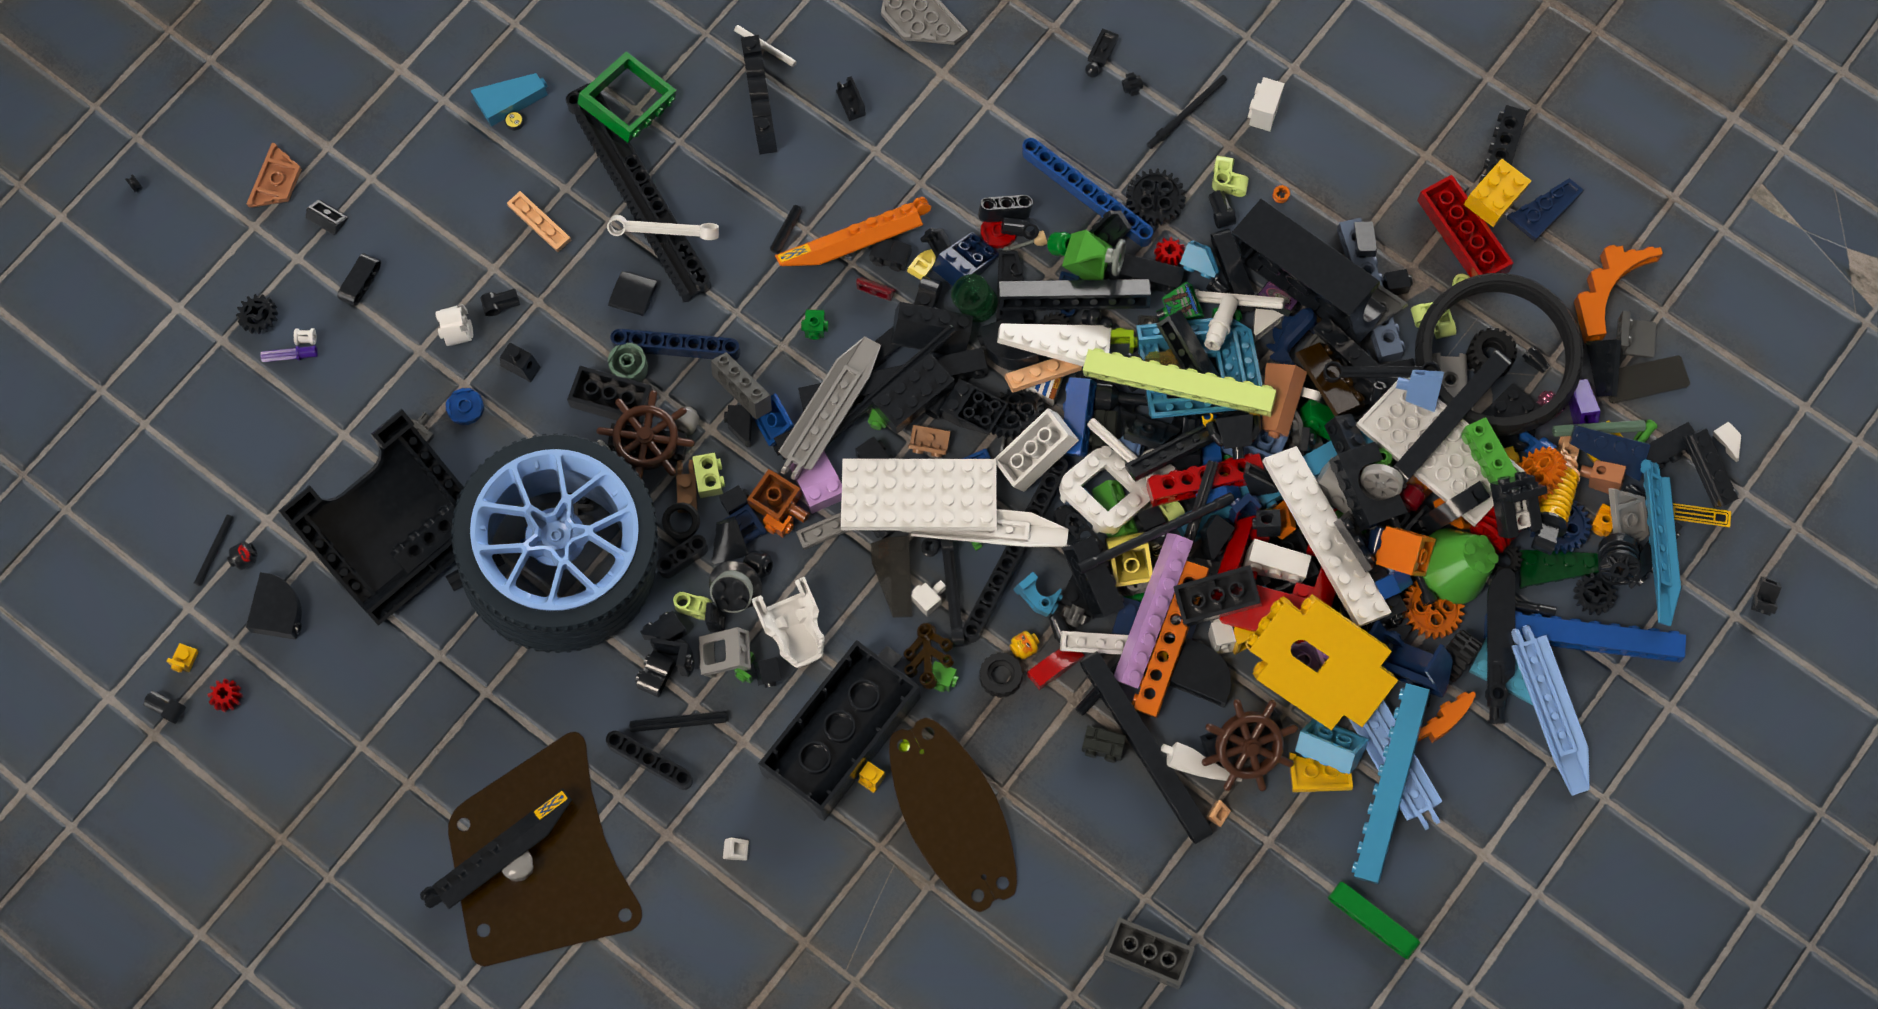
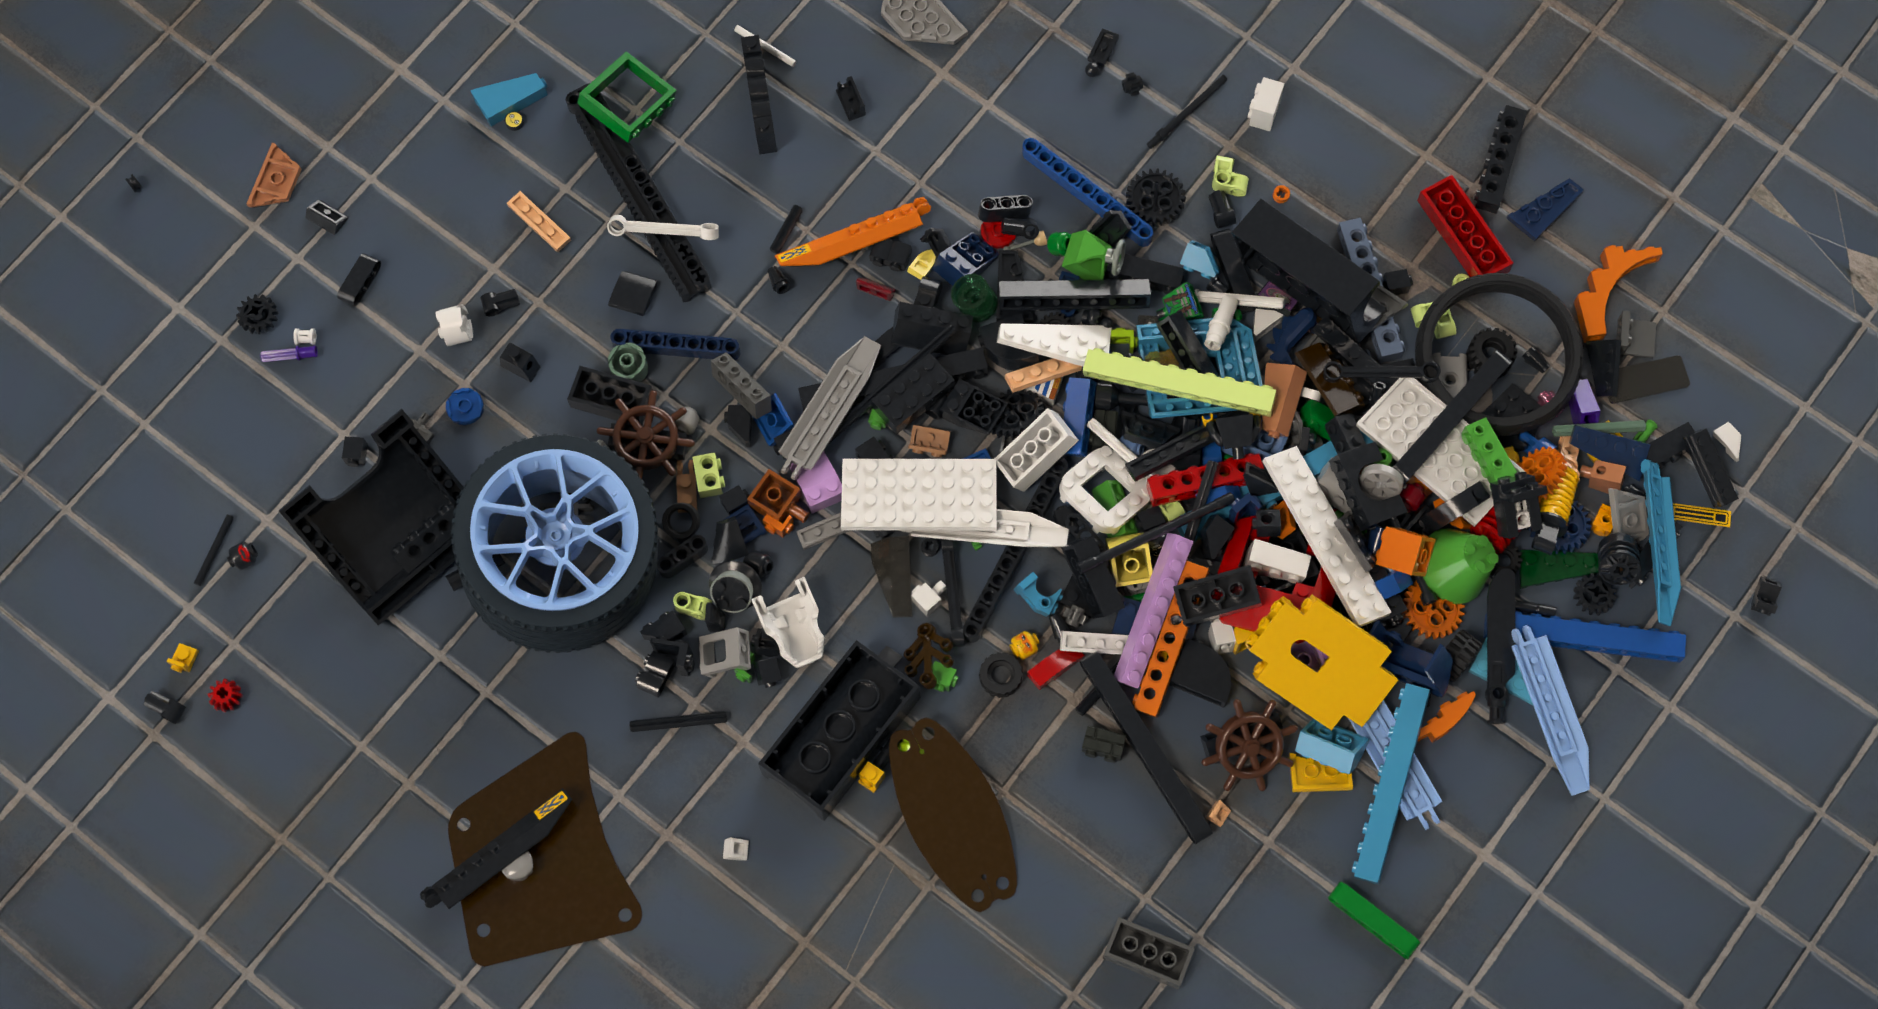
(275, 608): black brick -> none
(354, 451): none -> black brick
(644, 752): black beam -> none
(764, 646): none -> black bracket
(778, 280): none -> black cone
(814, 324): green brick -> none
(884, 756): none -> black pin
(1169, 246): red gear -> none
(1189, 761): white piece -> none
(1365, 239): slope -> none
(1422, 388): medium blue torso -> none
(1497, 192): yellow brick -> none

